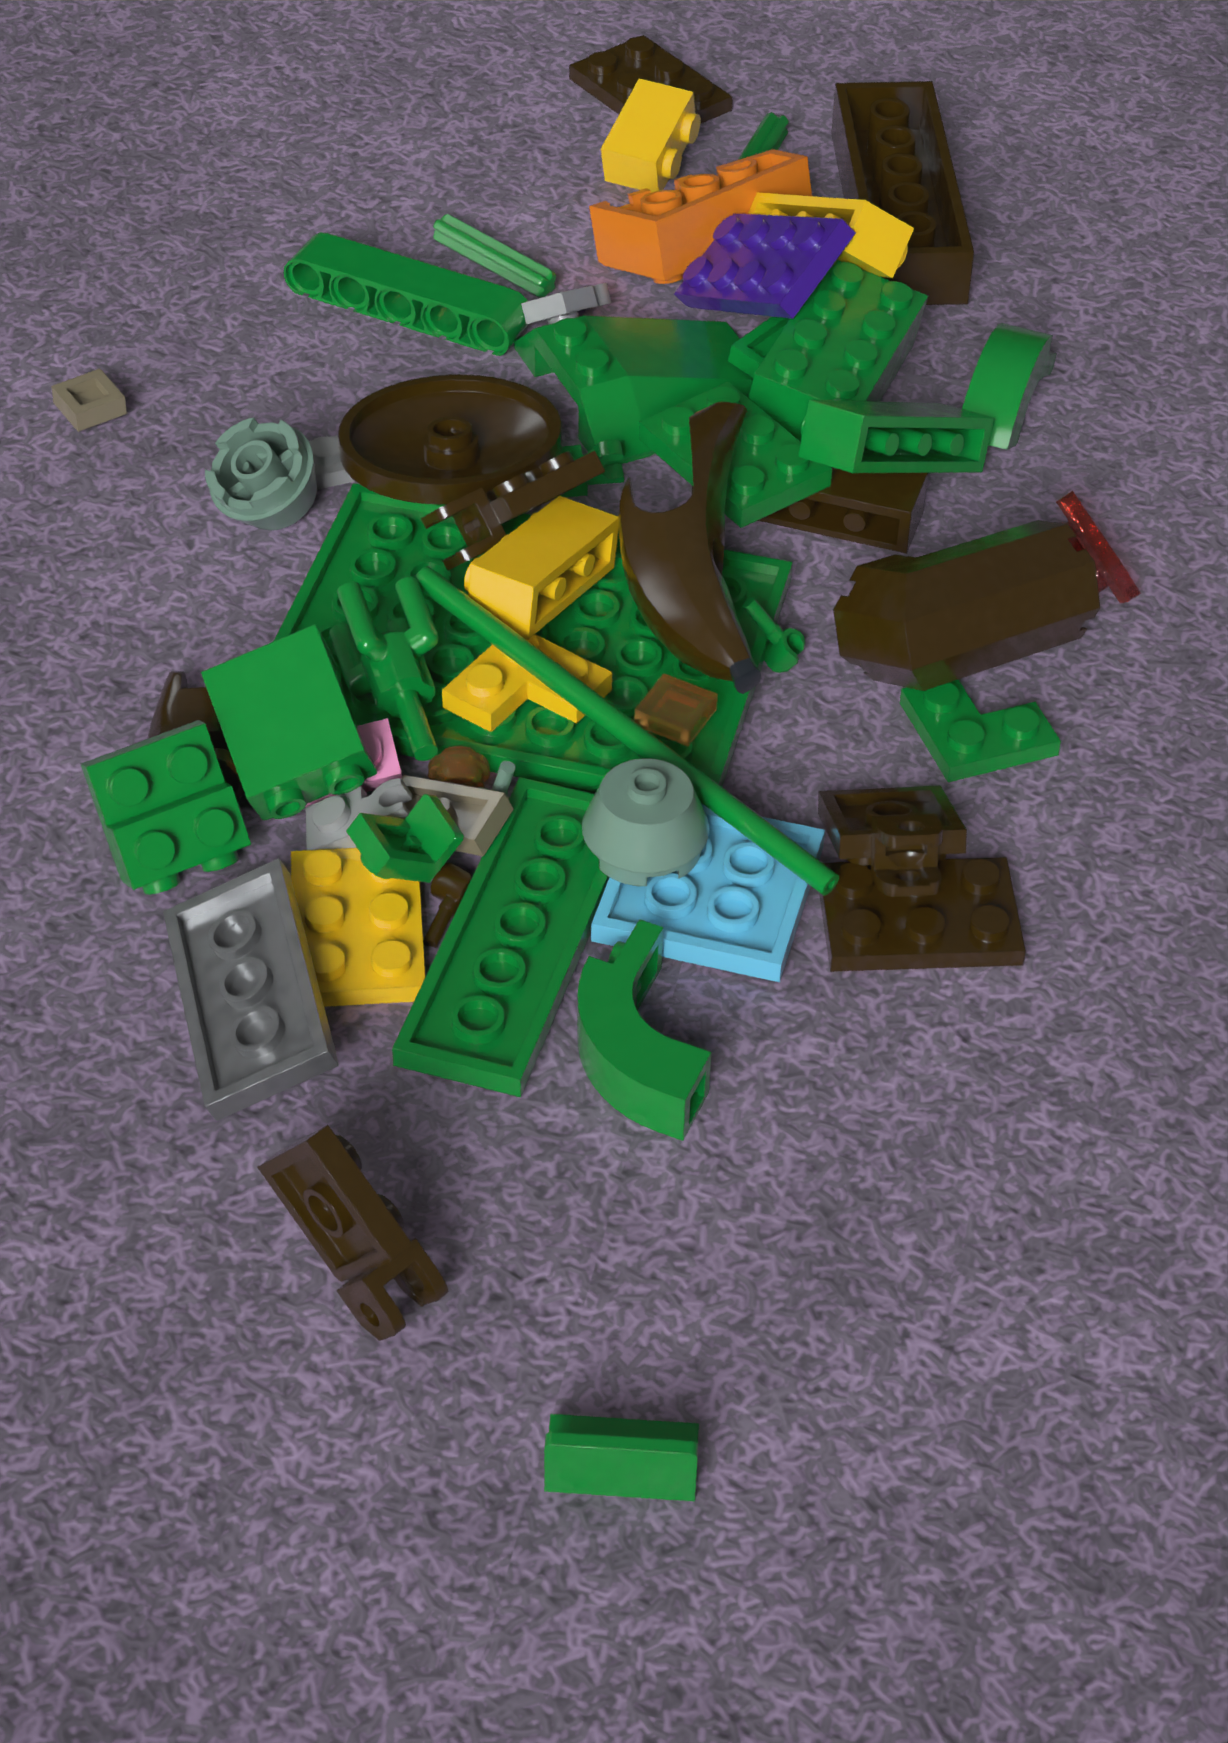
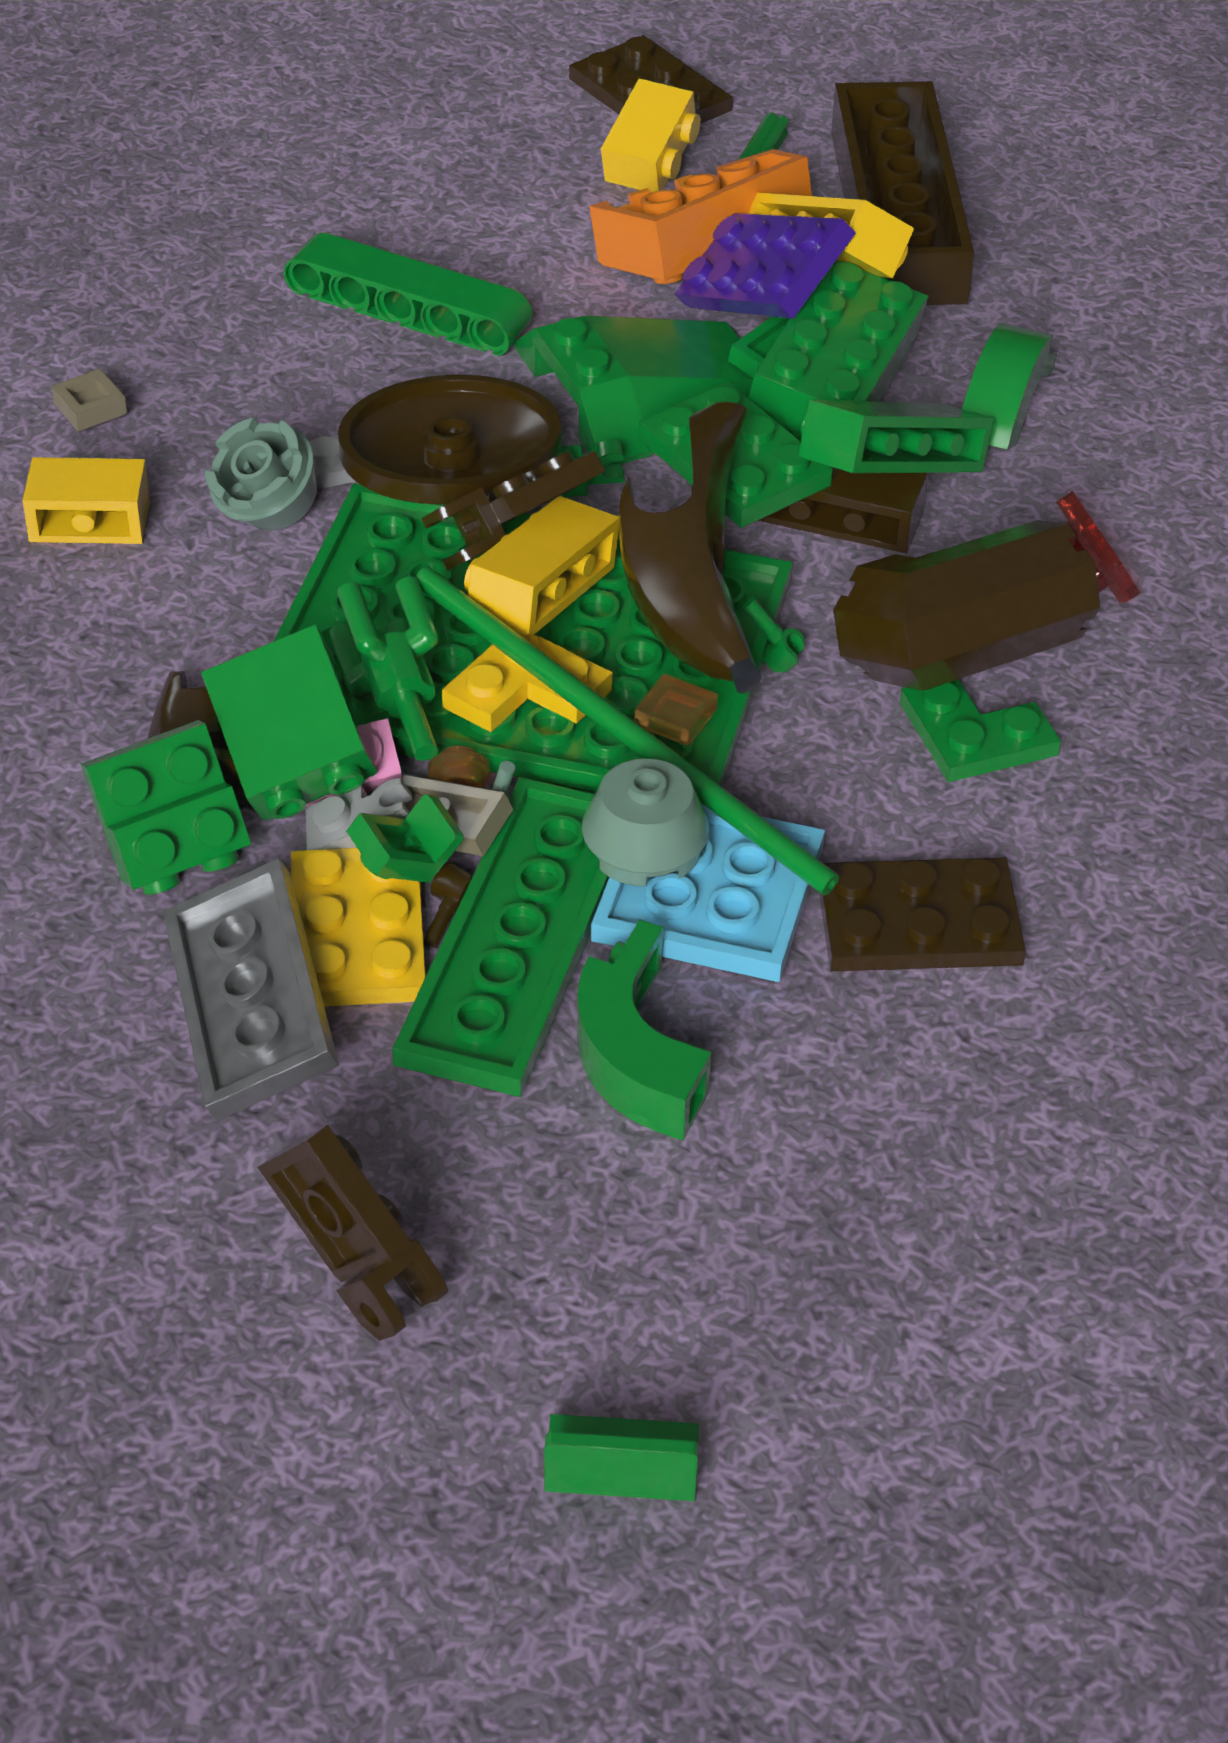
(86, 500): none -> yellow brick
(494, 256): green axle -> none
(566, 304): light grey plate -> none
(896, 833): dark brown plate -> none

